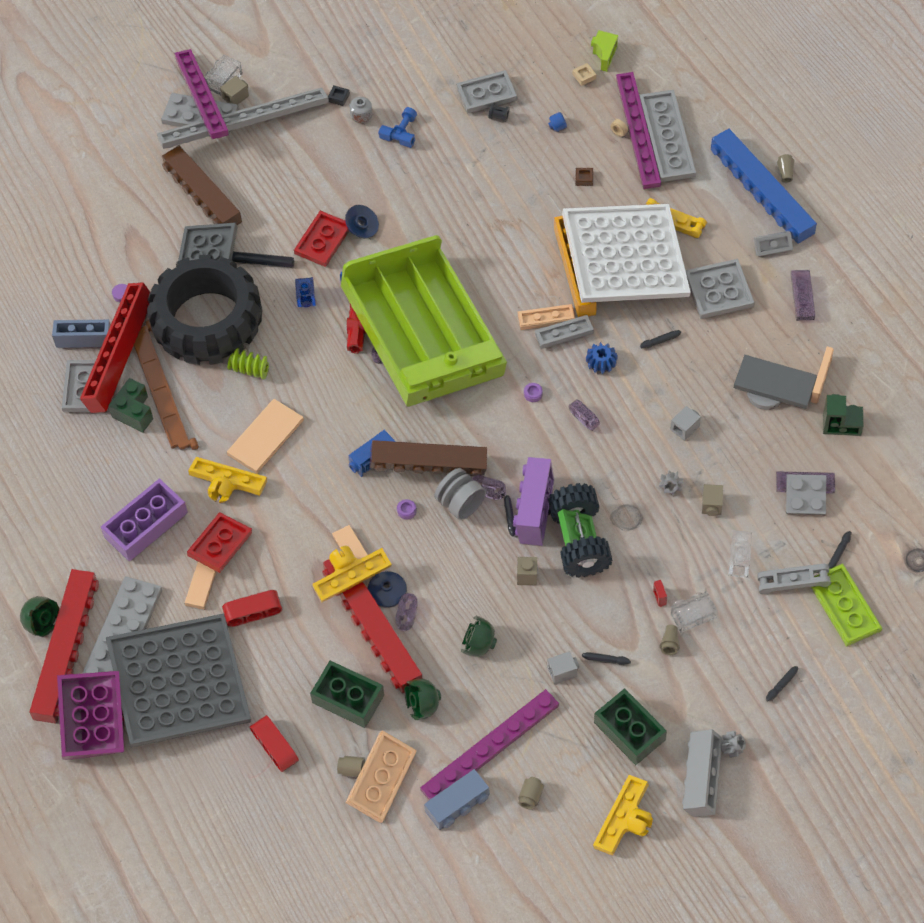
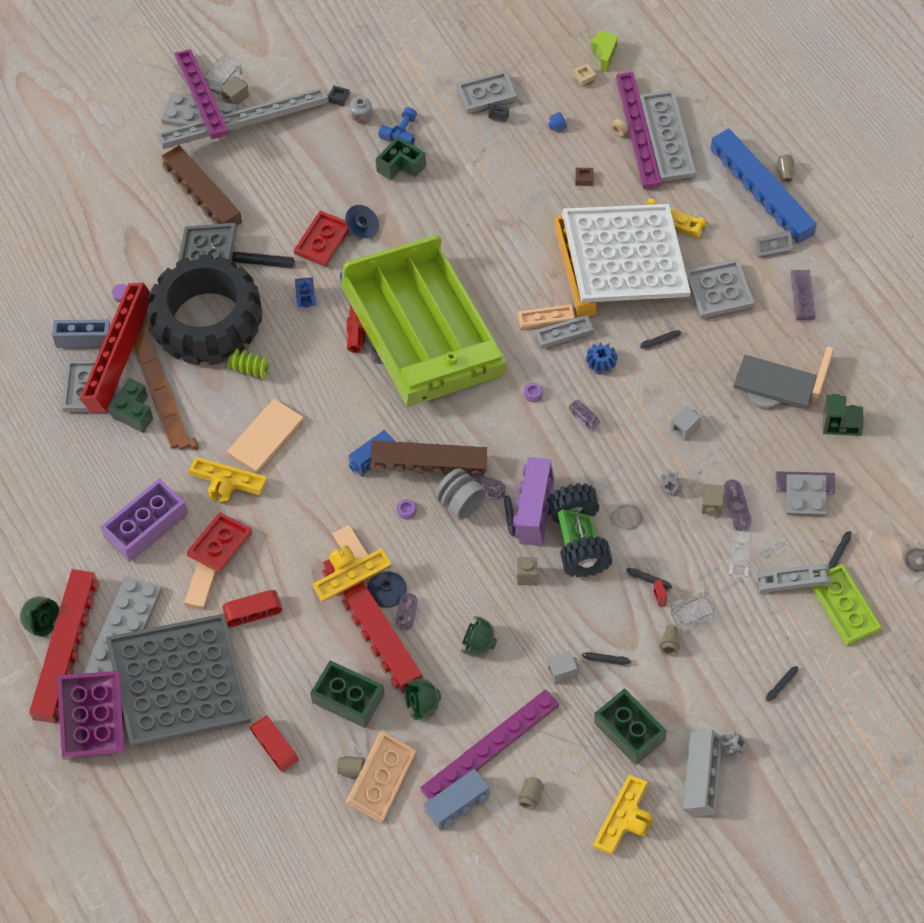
(399, 156): none -> dark green brick
(647, 577): none -> black piece
(739, 497): none -> clear purple beam

